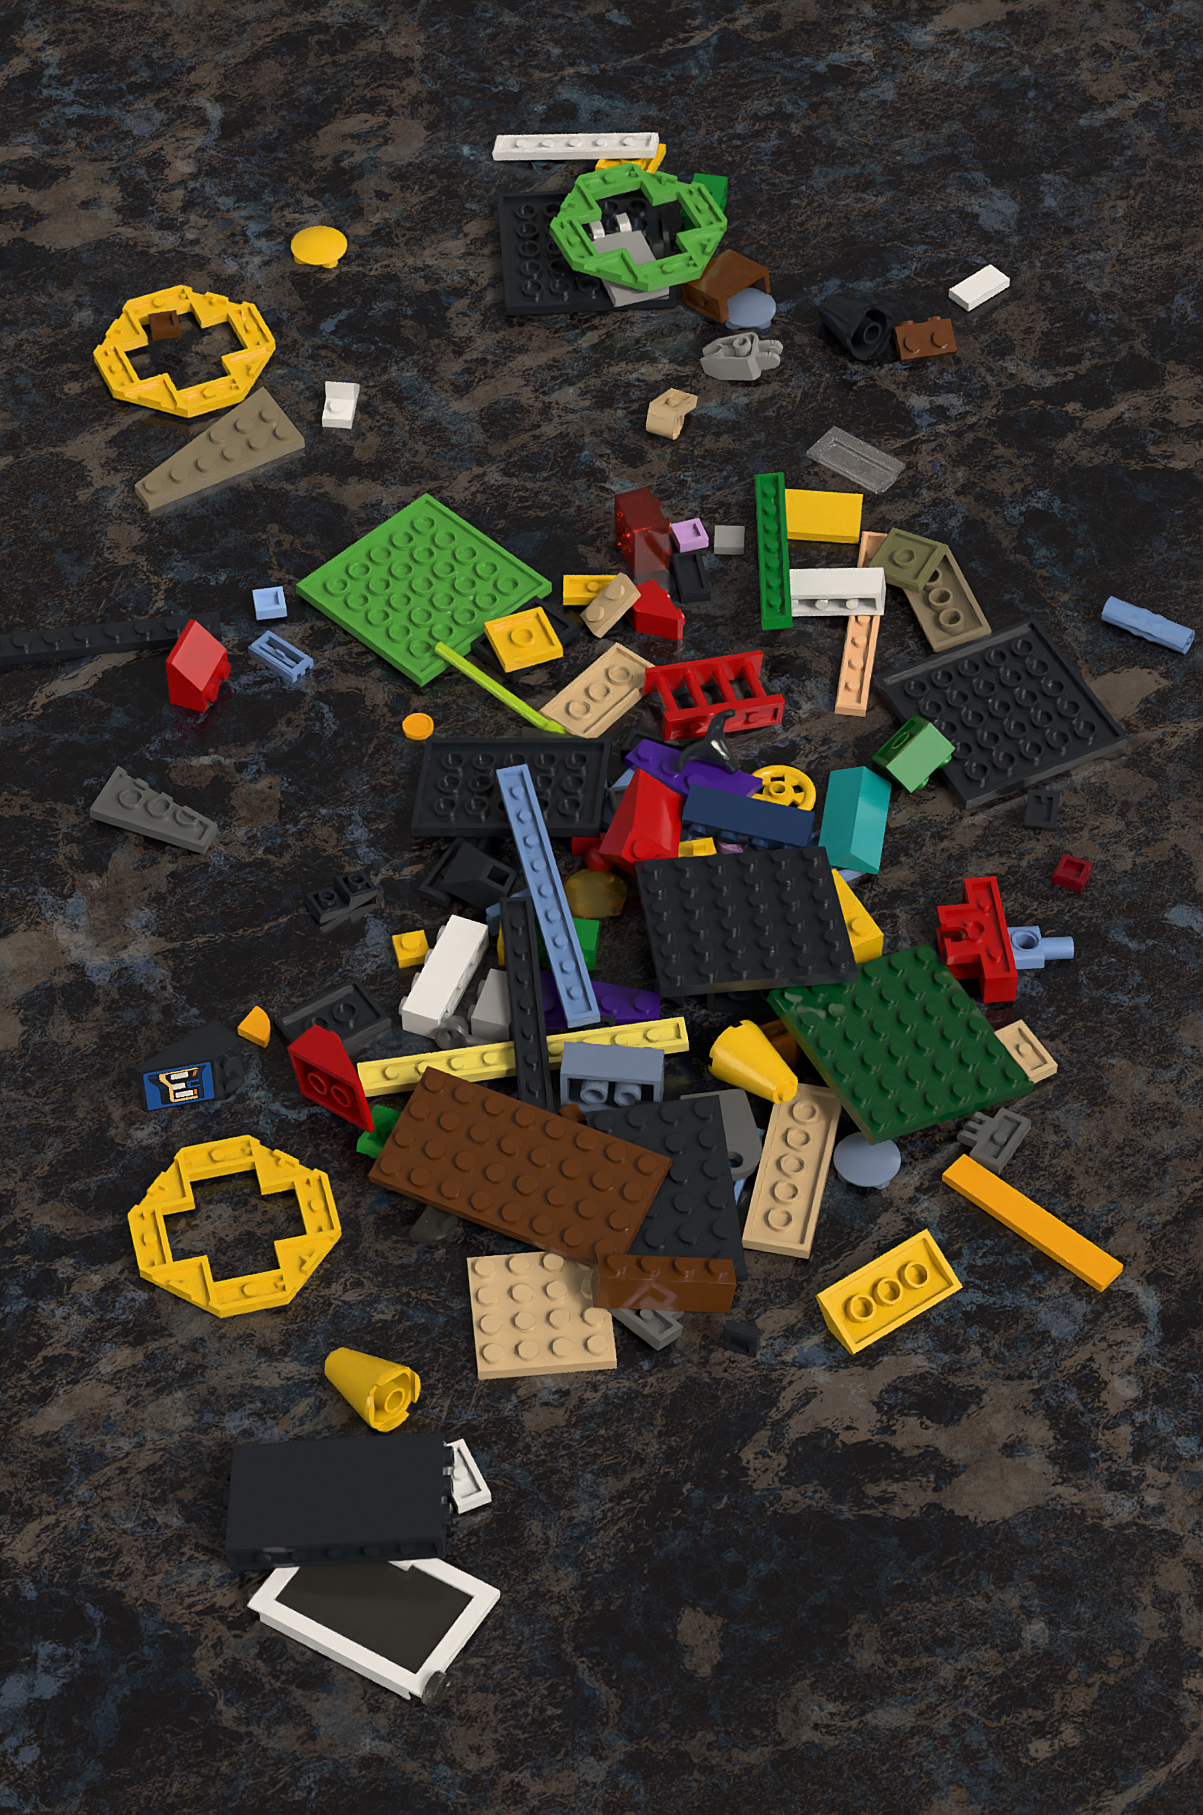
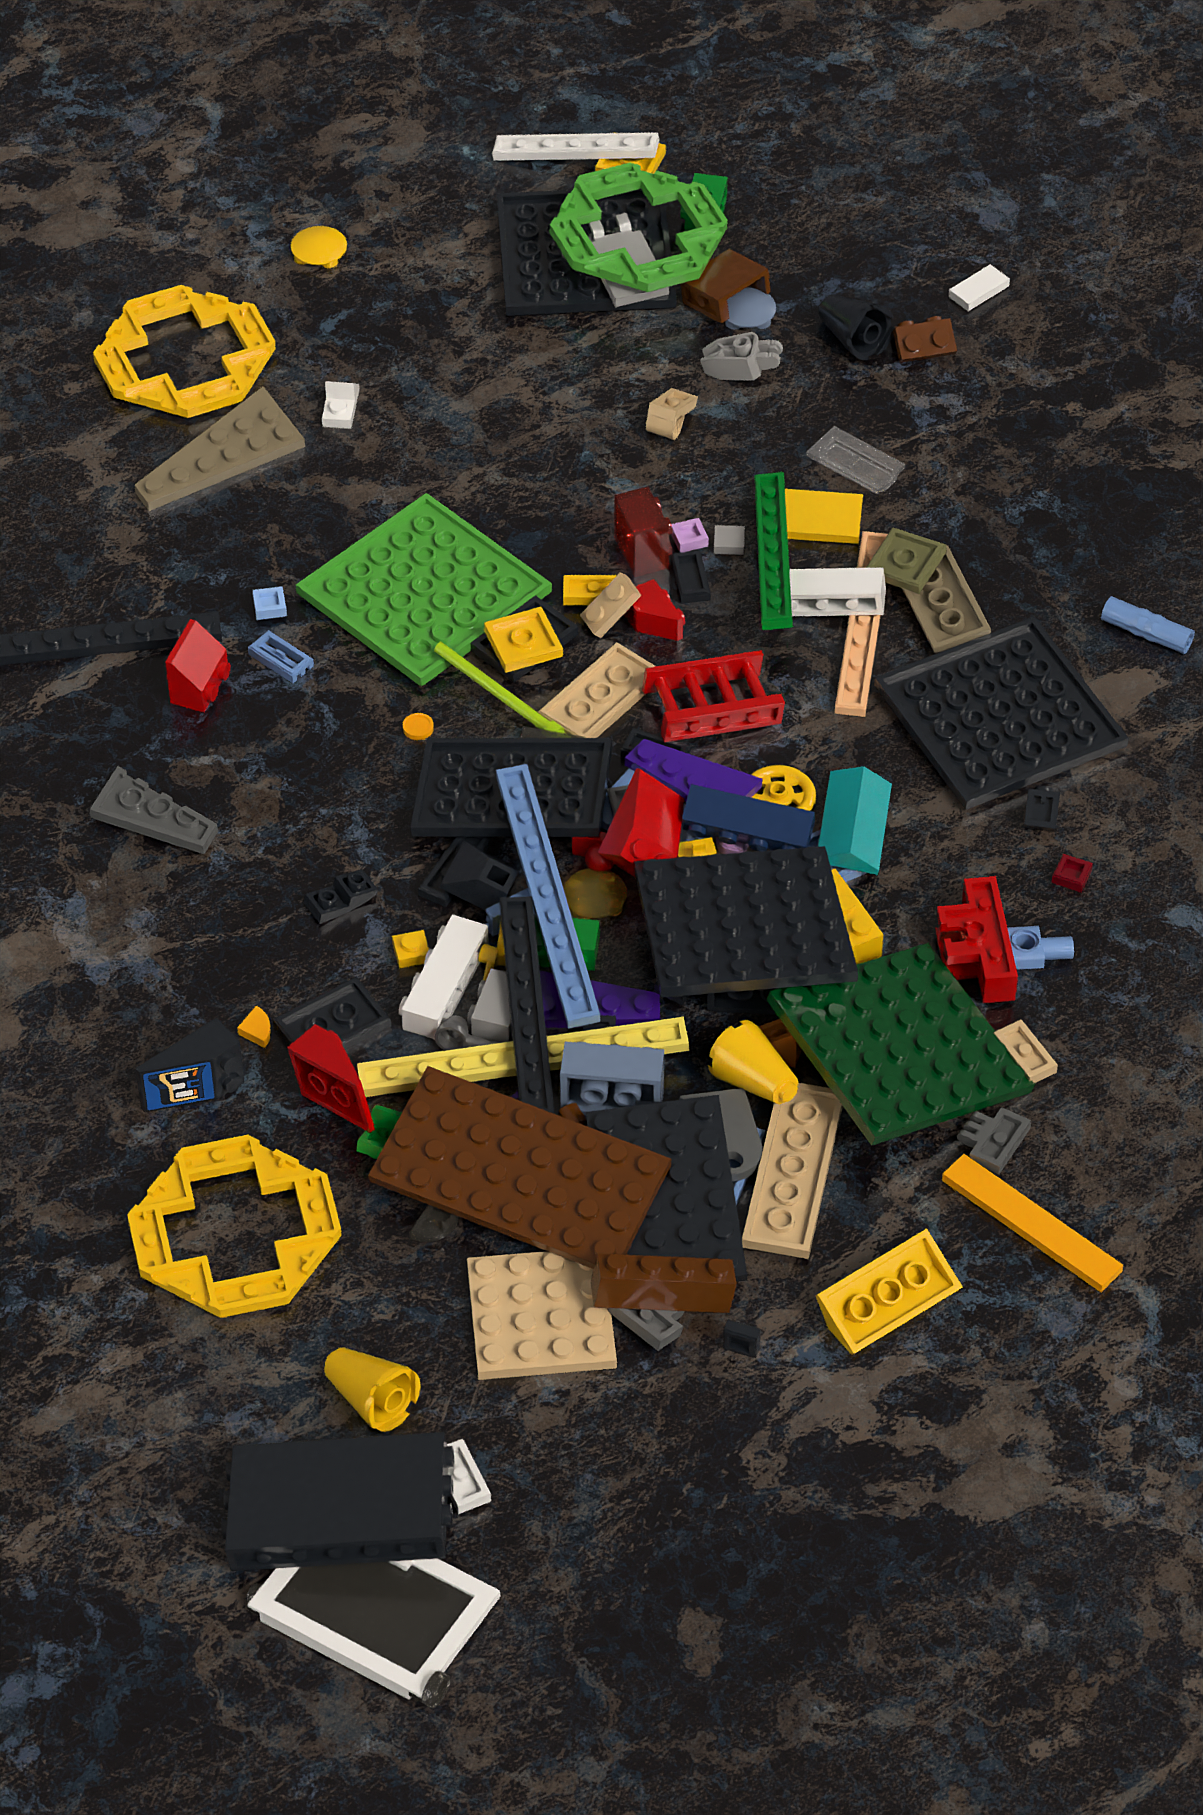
(164, 325): reddish brown tile -> none
(489, 956): none -> yellow hand
(713, 748): black piece -> none
(866, 1164): sand blue dish -> none
(914, 753): slope -> none

